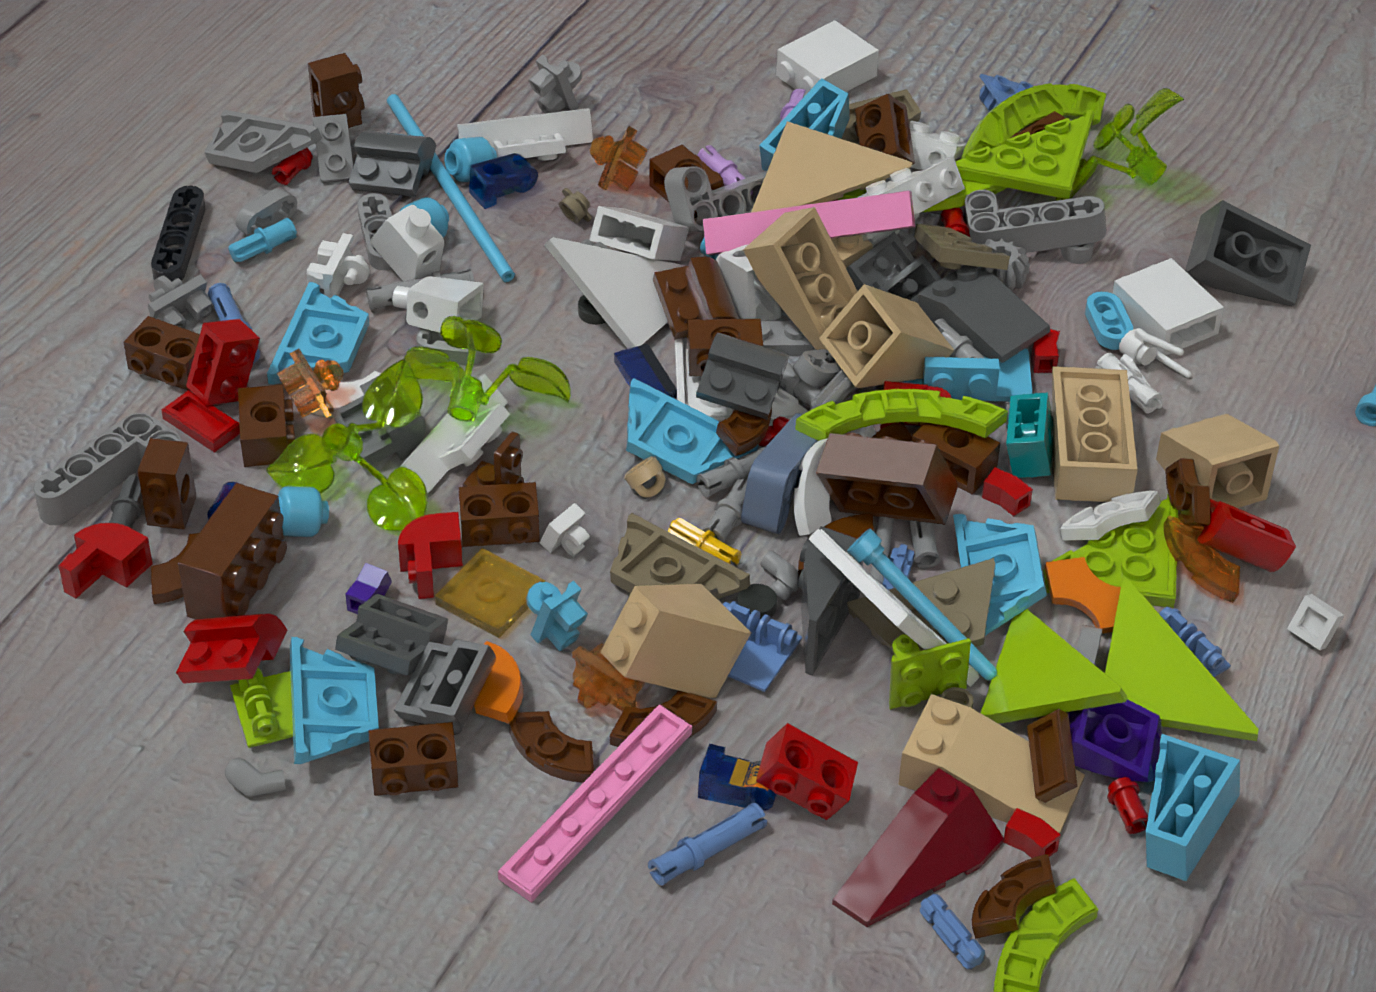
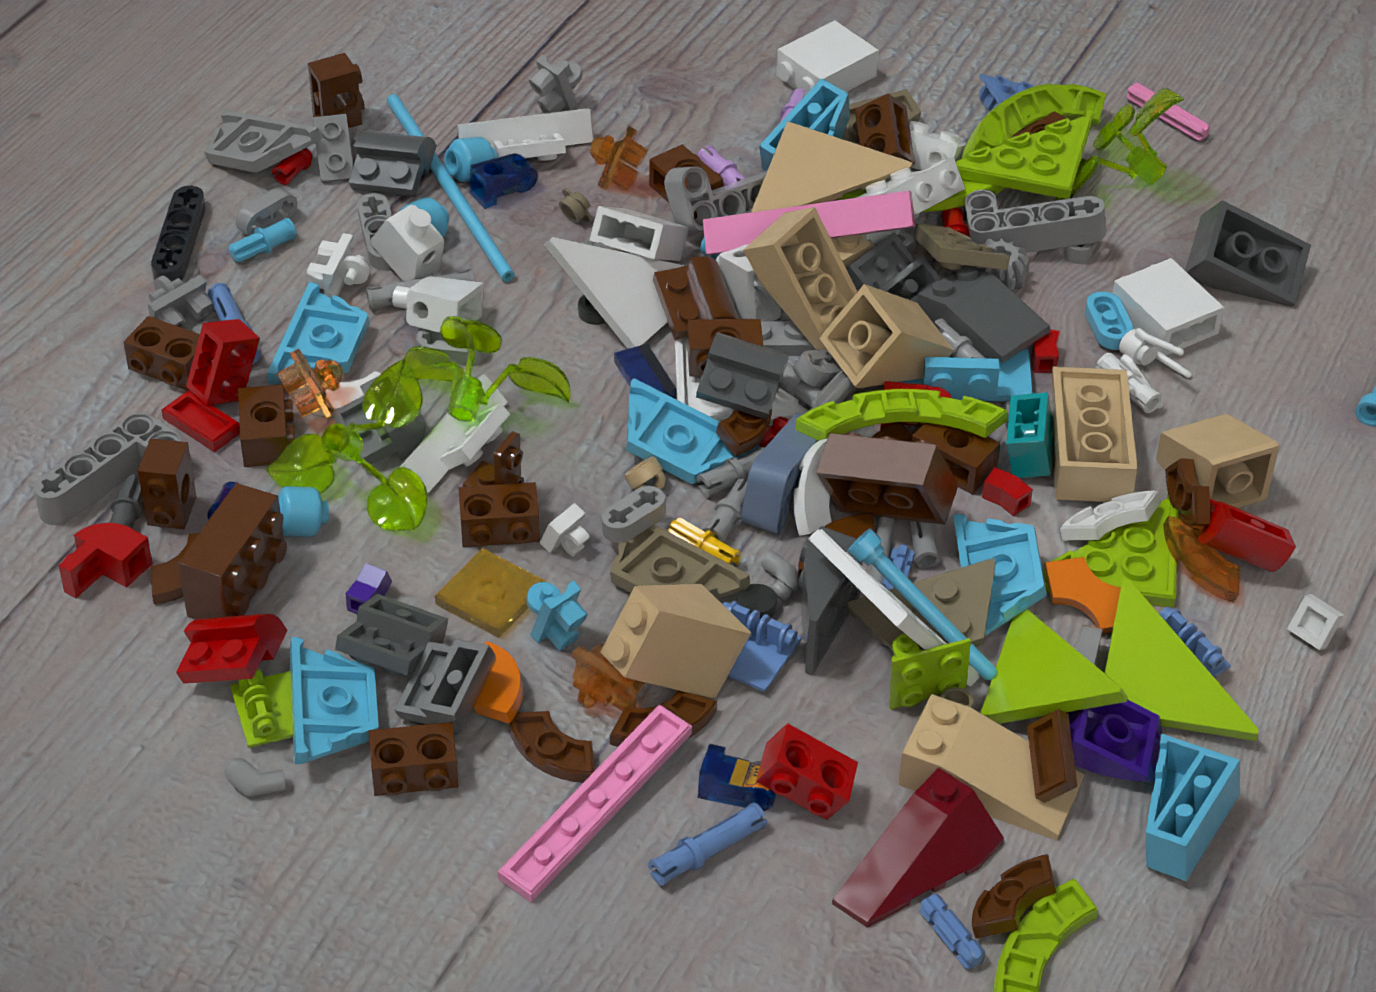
(429, 544): red brick -> none
(633, 514): none -> light grey beam
(1031, 834): red piece -> none
(1124, 795): red pin -> none
(1174, 116): none -> bright pink axle

